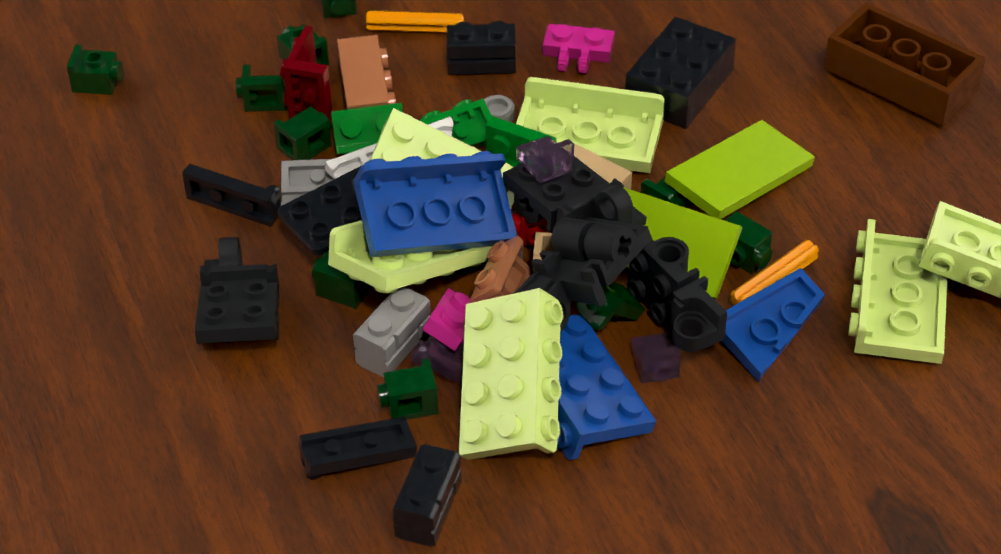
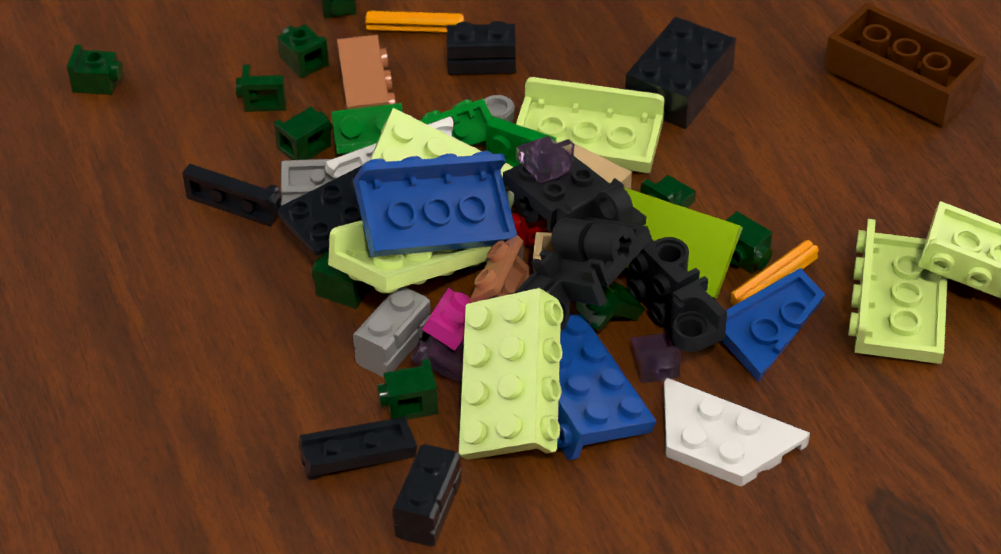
(236, 298): black plate -> none
(305, 79): dark red bracket -> none
(579, 44): dark pink hinge -> none
(723, 435): none -> white wing
(739, 169): lime tile -> none

